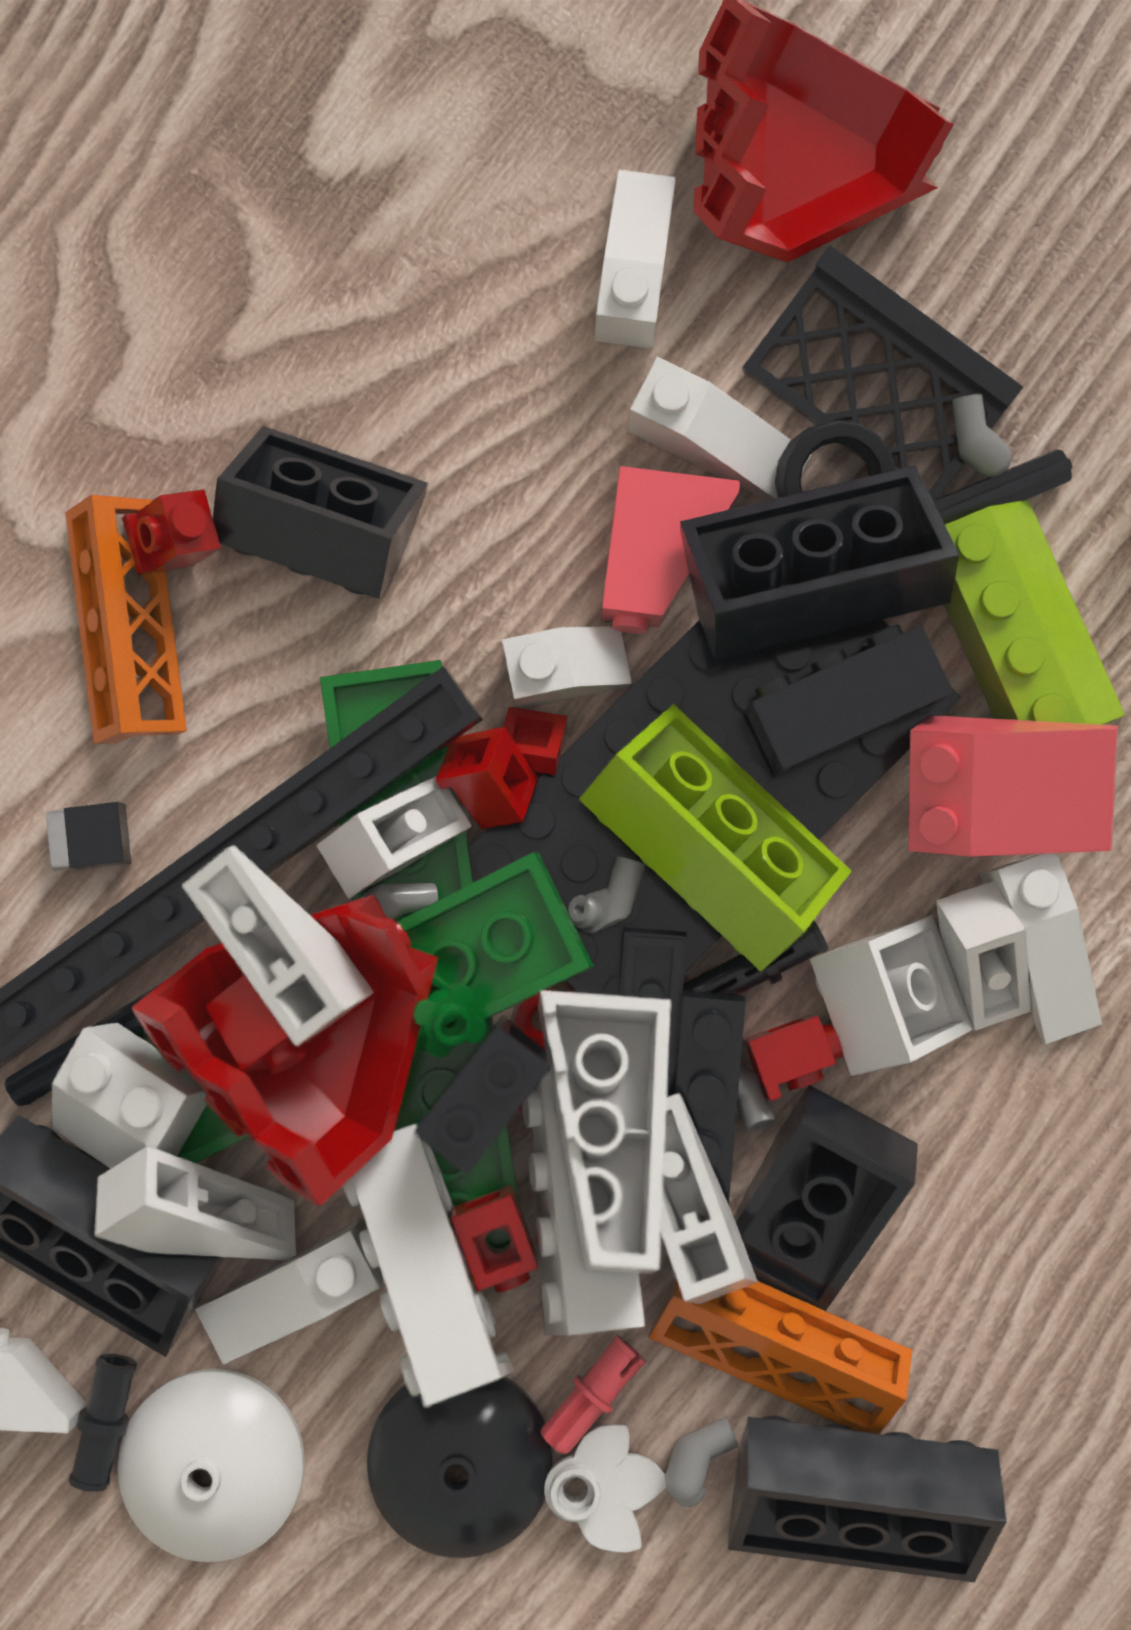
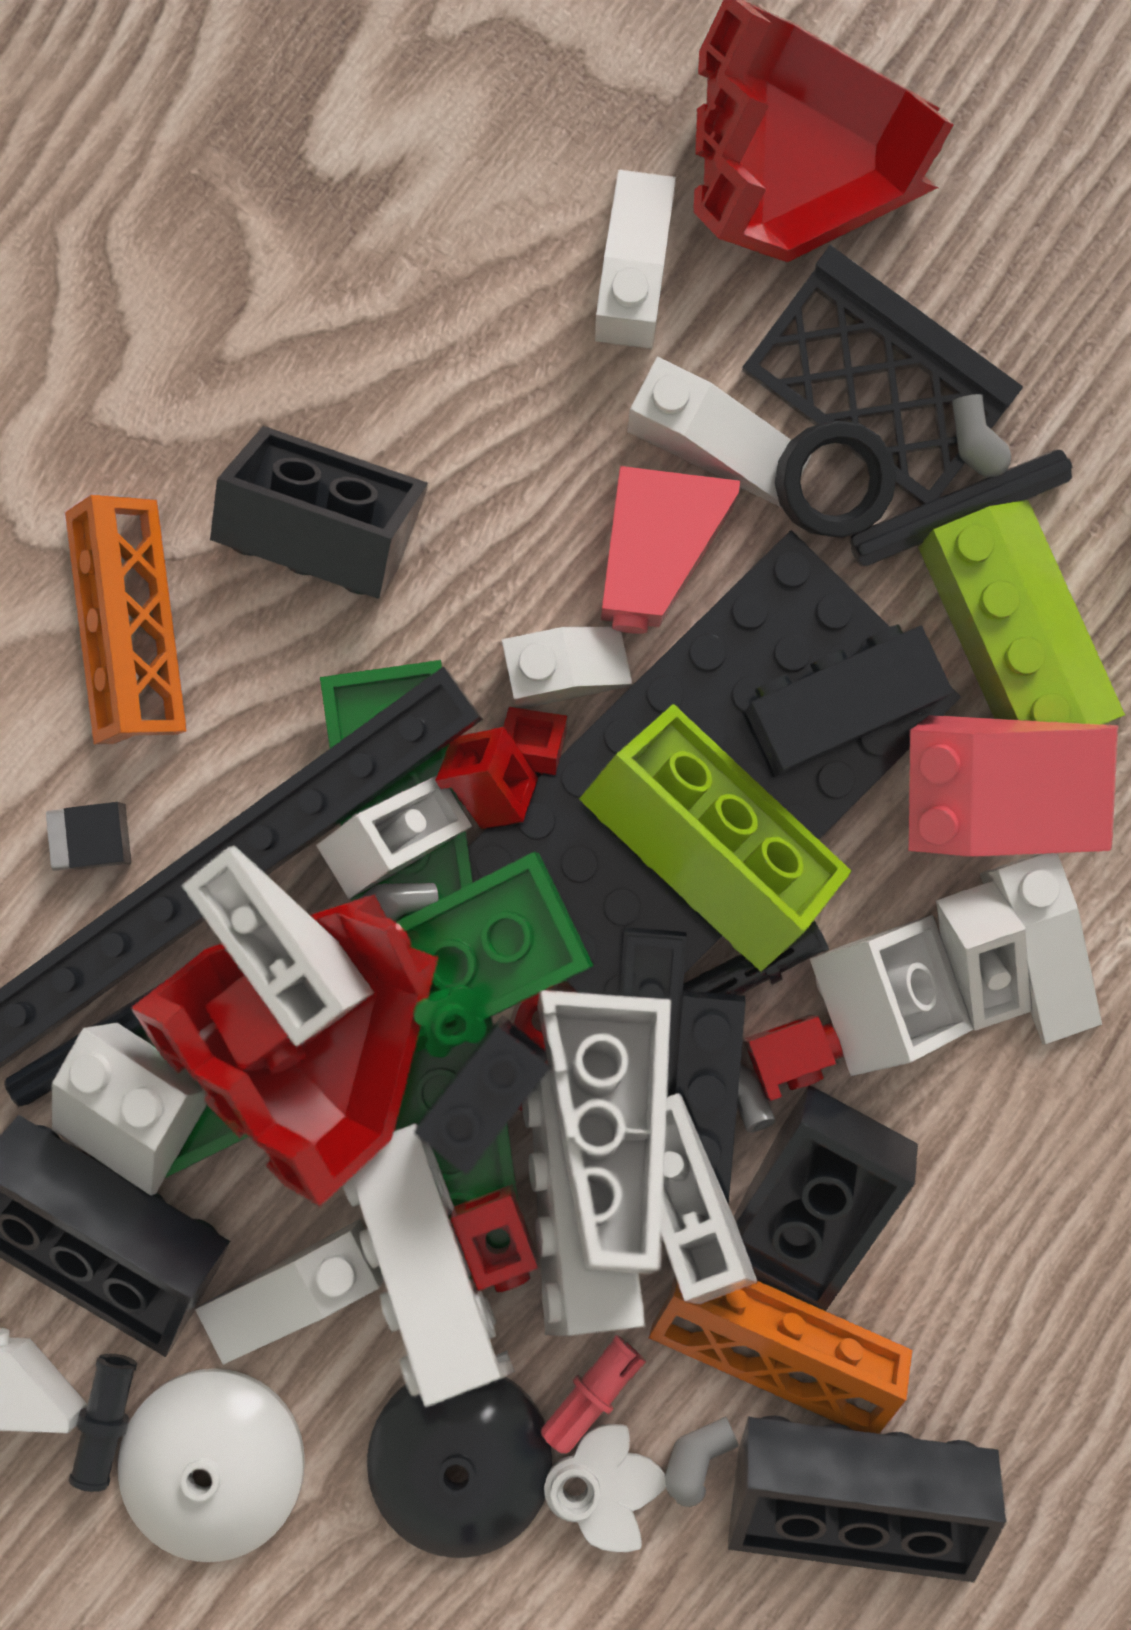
(171, 532): red brick -> none
(188, 1209): white slope -> none
(610, 904): light grey arm -> none
(818, 562): black slope -> none

